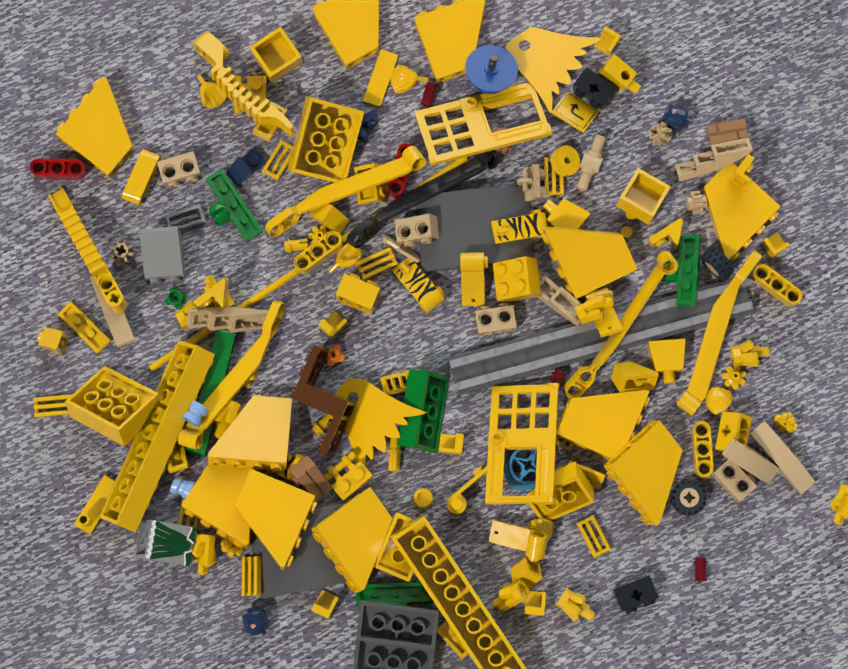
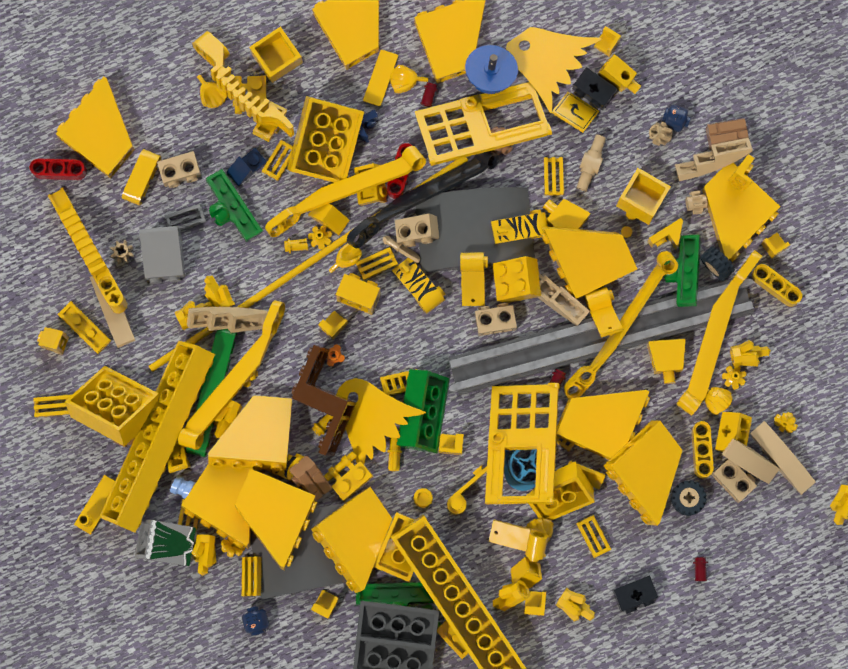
(173, 292): green plate -> none
(195, 413): light blue wheel -> none
(218, 291): yellow slope -> none
(314, 261): yellow beam -> none
(531, 182): tan hips -> none
(558, 162): yellow piece -> none
(593, 308): yellow rock -> none
(633, 377): yellow slope -> none

